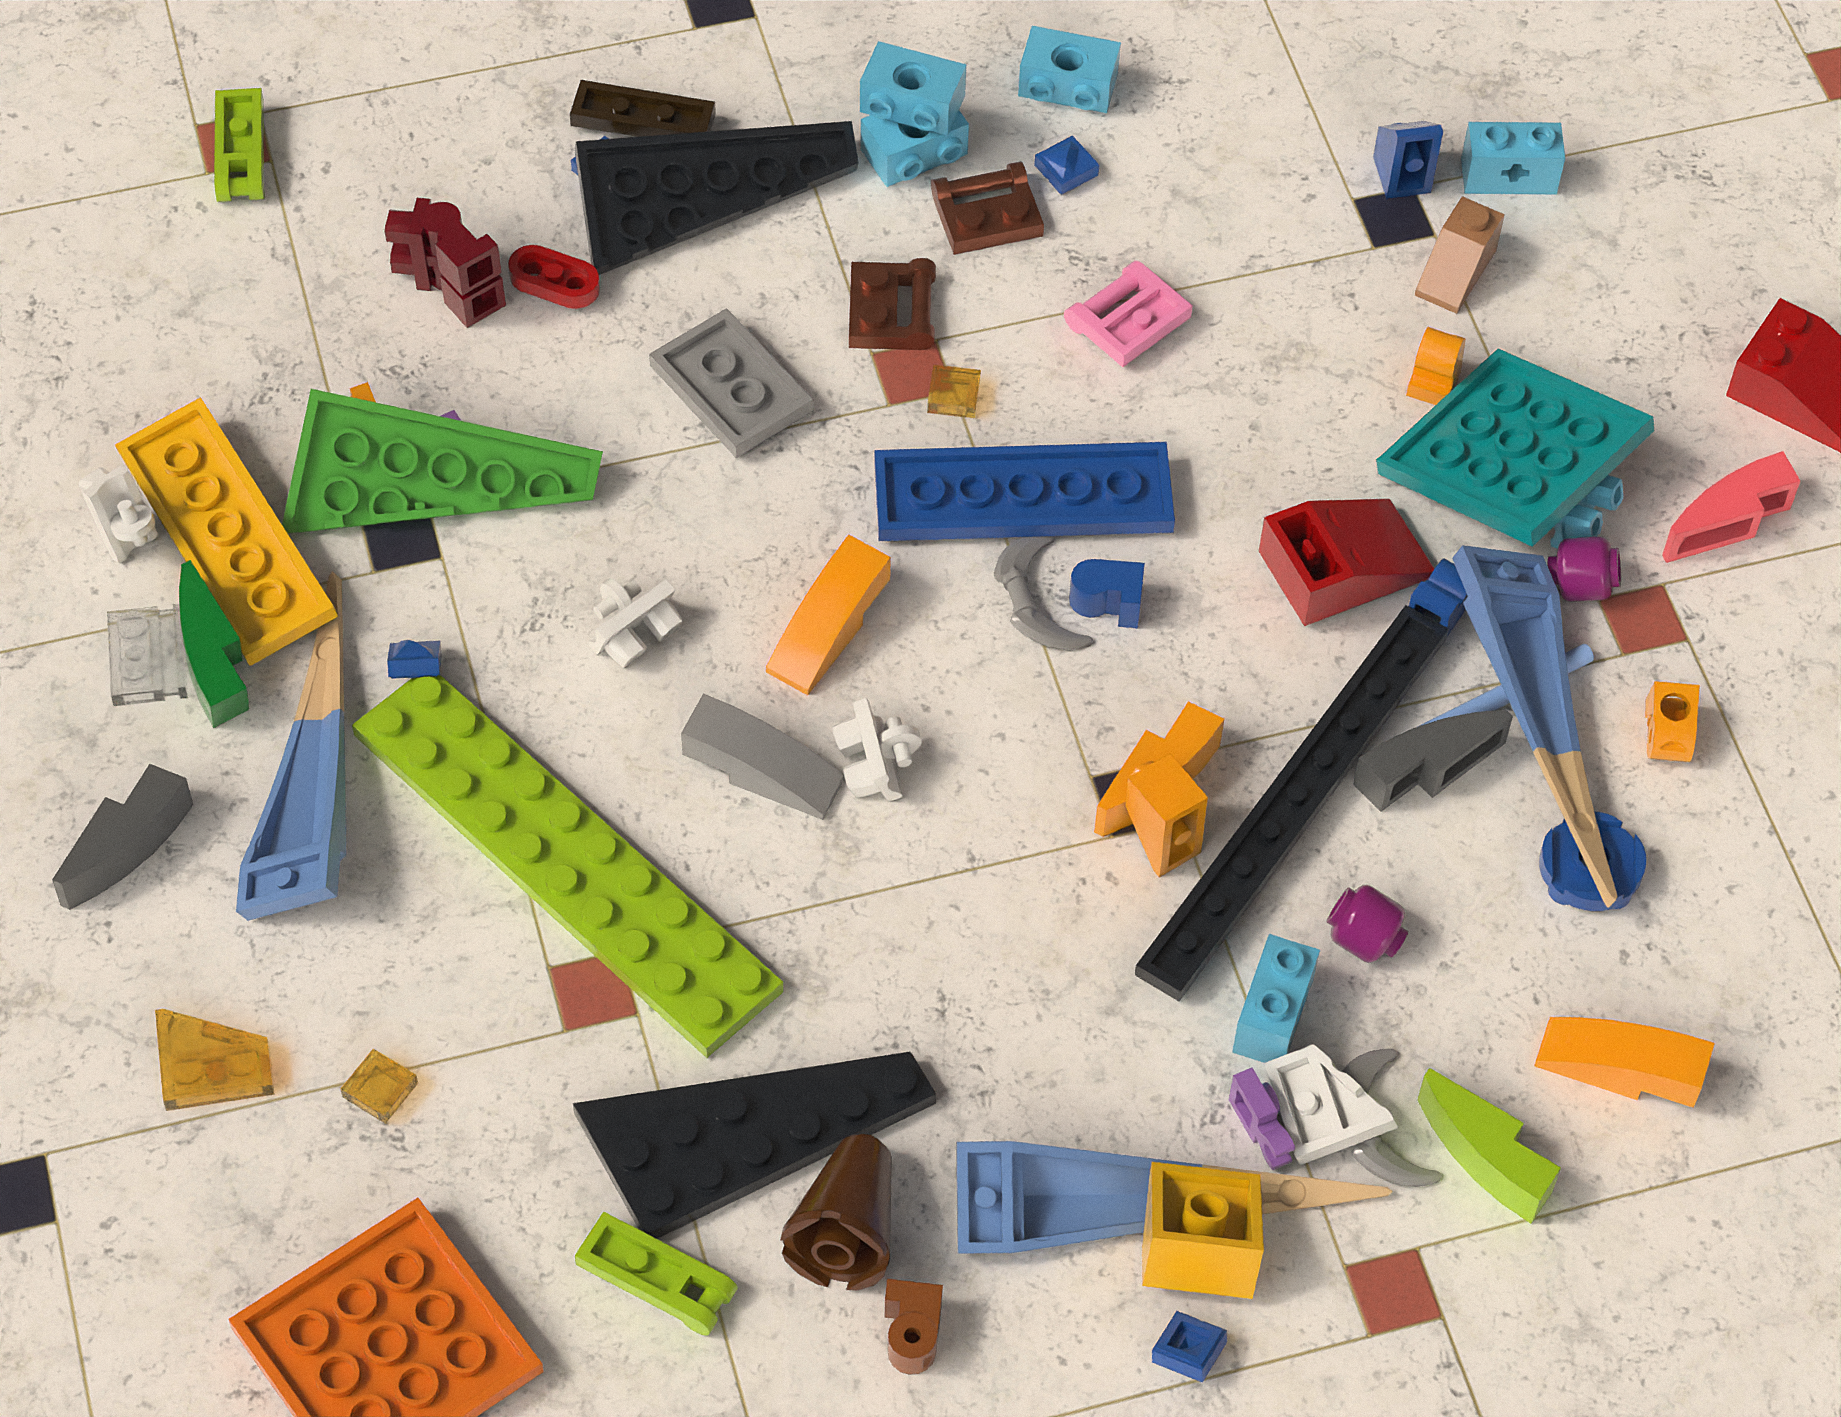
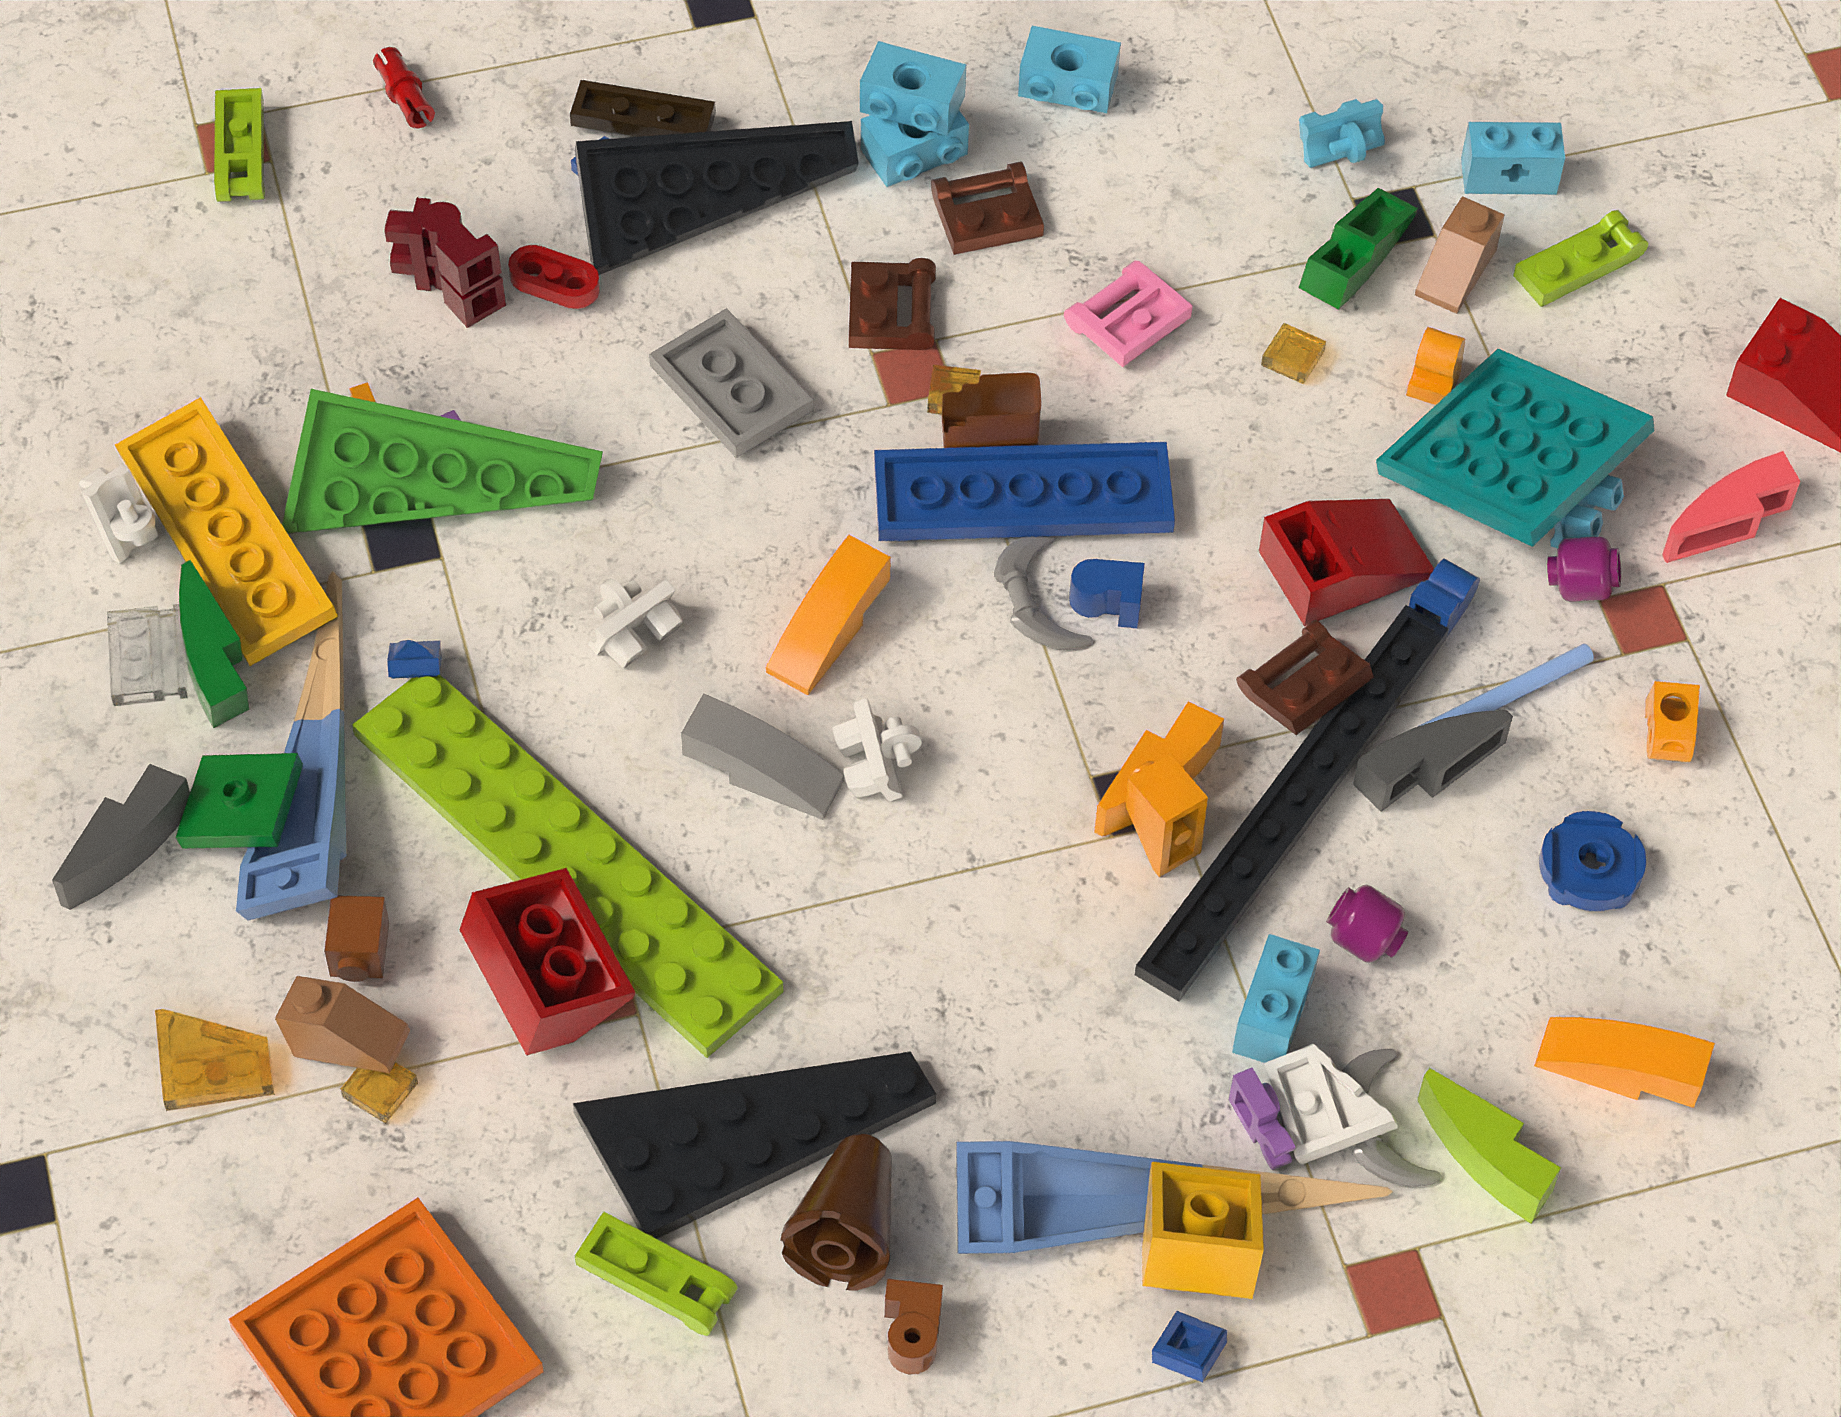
(239, 801): none -> green plate
(339, 1026): none -> medium nougat slope
(356, 937): none -> dark orange brick
(403, 87): none -> red pin
(544, 959): none -> red slope
(993, 412): none -> dark orange piece
(1066, 165): blue tile -> none
(1293, 353): none -> clear yellow tile
(1313, 687): none -> copper plate
(1342, 133): none -> medium azure hips
(1356, 248): none -> green slope
(1407, 157): blue slope -> none
(1522, 632): medium blue plate -> none
(1580, 259): none -> lime plate

